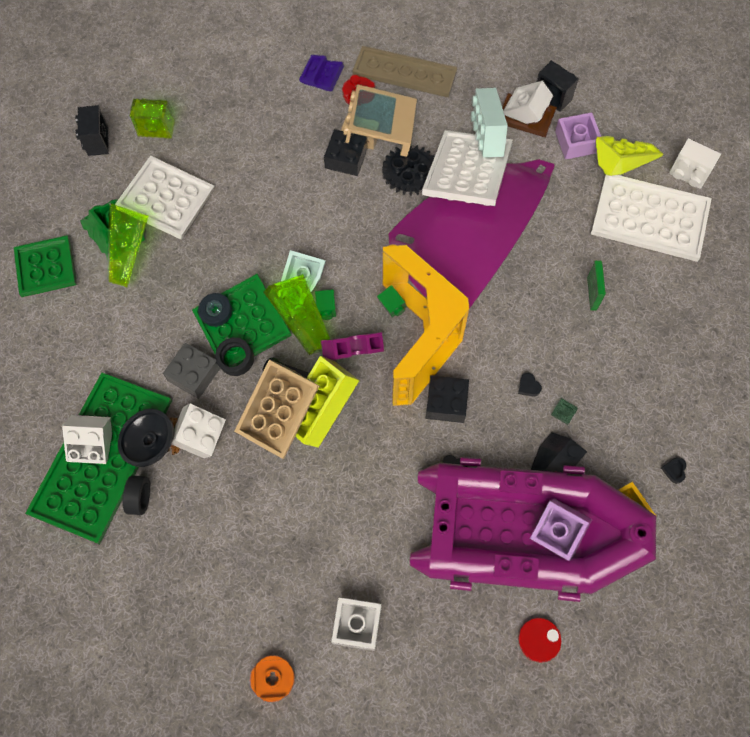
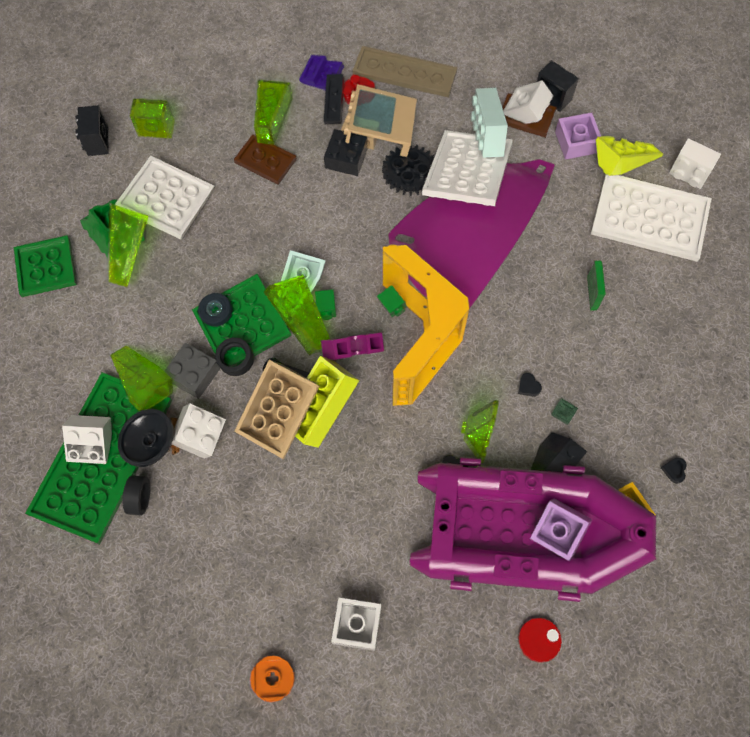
(142, 379): none -> clear neon green wedge
(265, 160): none -> reddish brown plate
(271, 109): none -> clear neon green wedge
(333, 99): none -> black plate
(447, 399): black brick -> none
(479, 429): none -> clear neon green wedge

